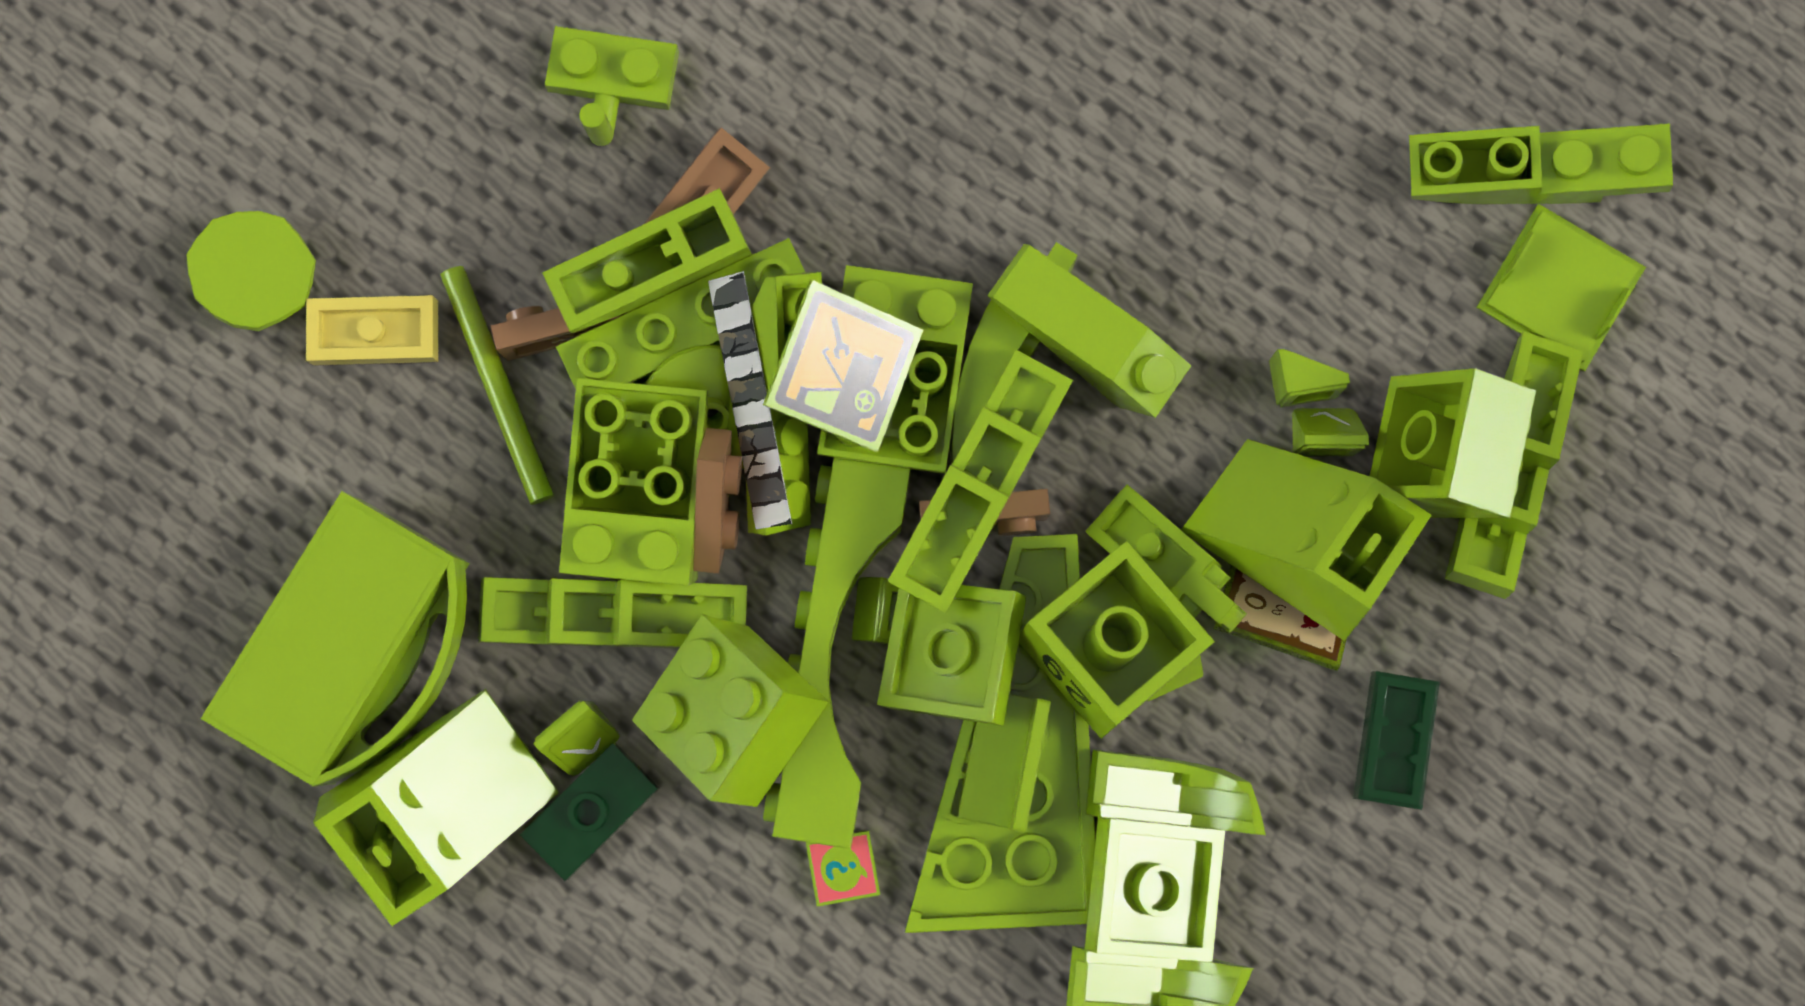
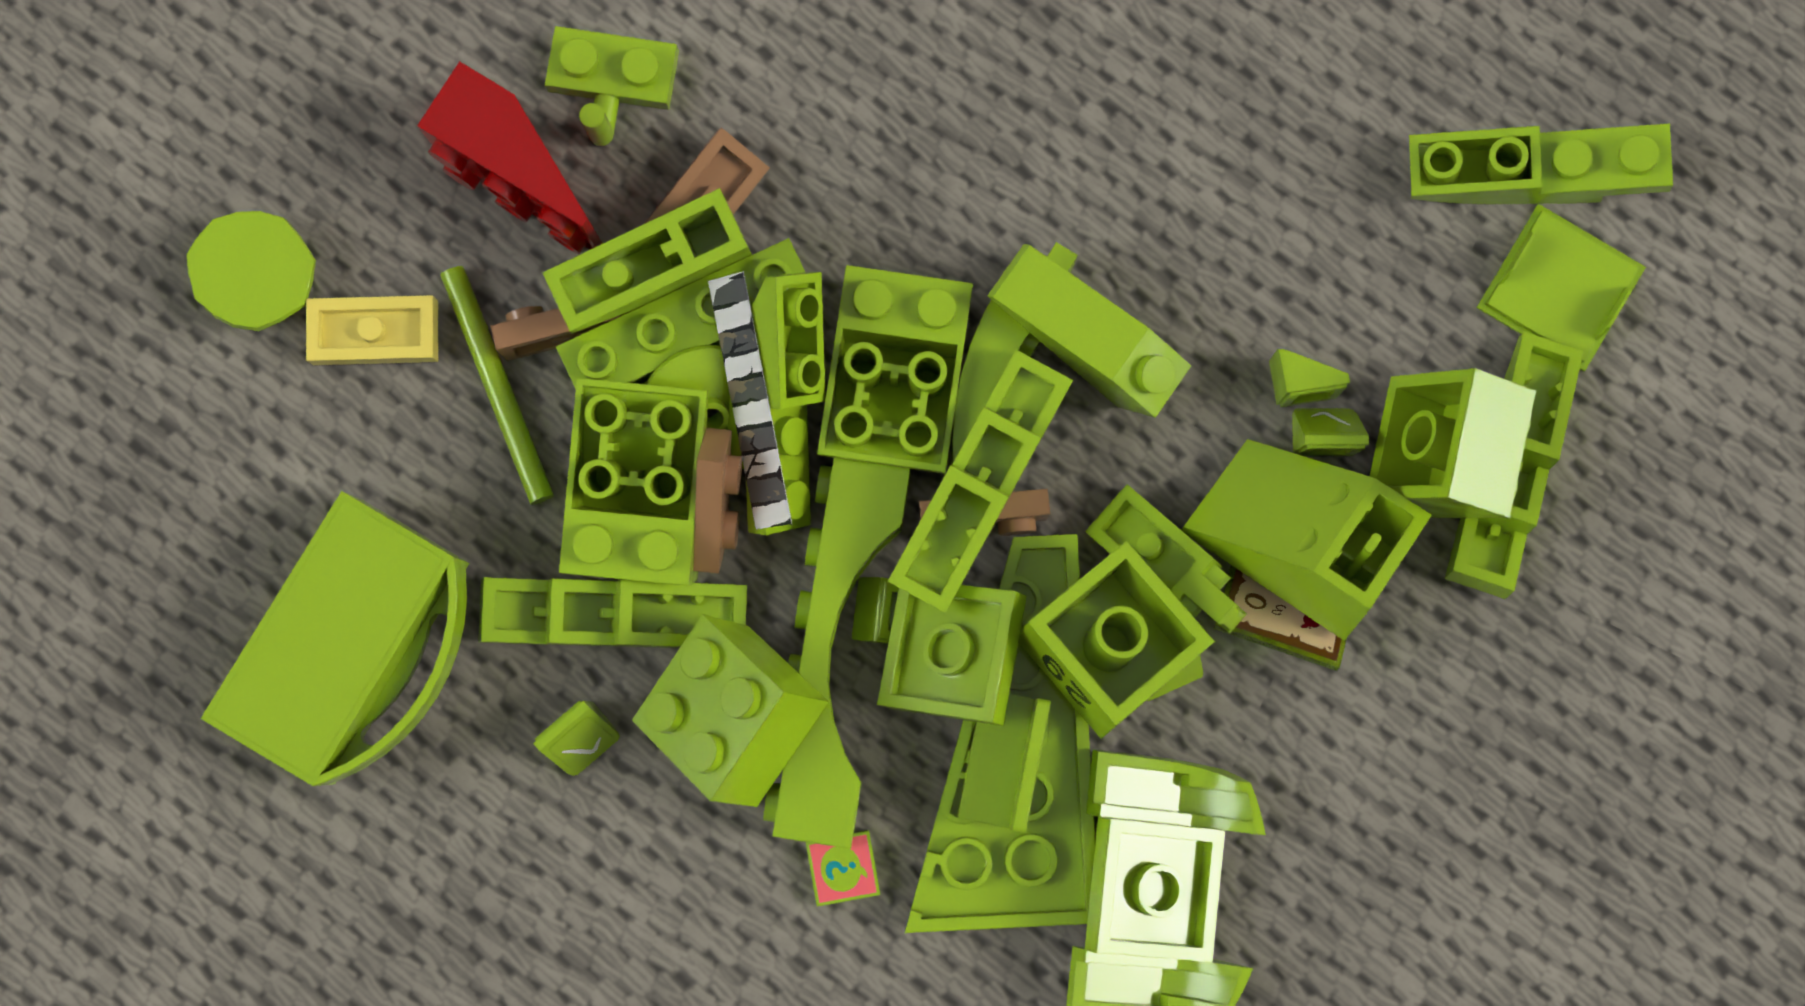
(433, 806): slope -> none
(489, 140): none -> red slope
(590, 811): dark green plate -> none
(843, 366): piece -> none
(1396, 740): dark green plate -> none

